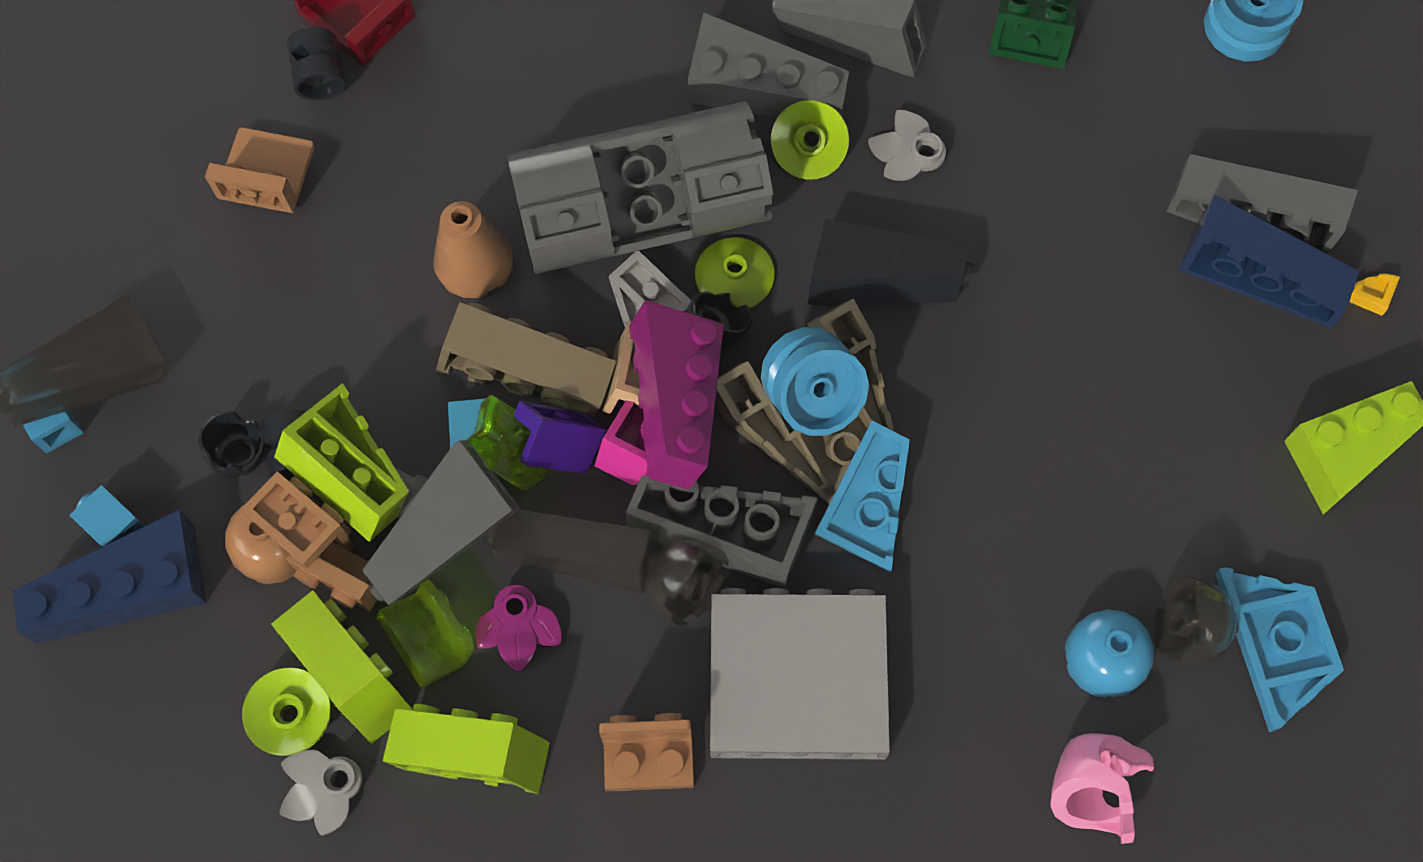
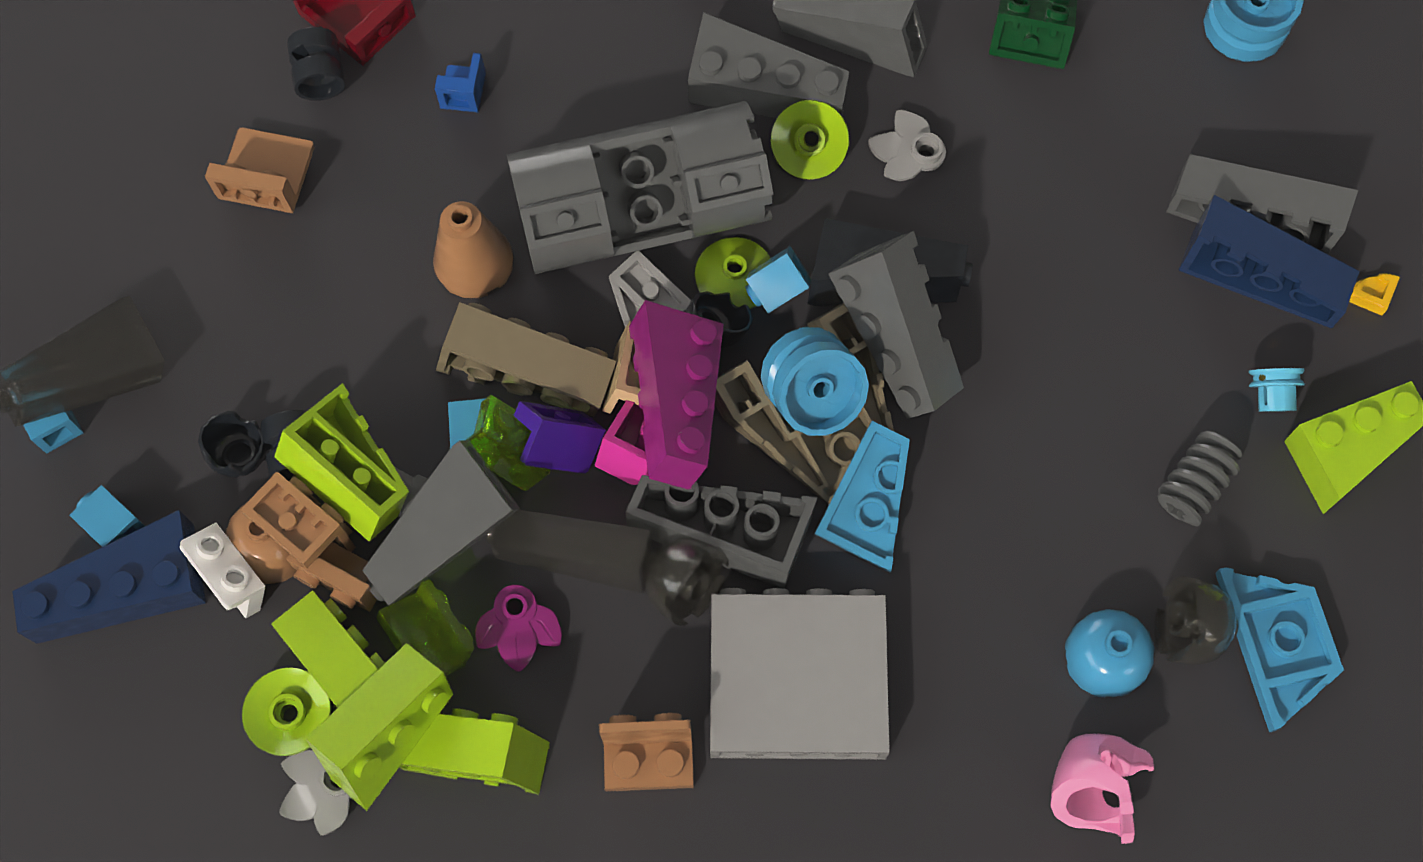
(224, 570): none -> white bracket
(380, 724): none -> lime wedge
(461, 86): none -> blue panel
(777, 280): none -> dark azure brick
(899, 324): none -> dark grey wedge
(1199, 477): none -> dark grey piece
(1277, 388): none -> medium azure piece

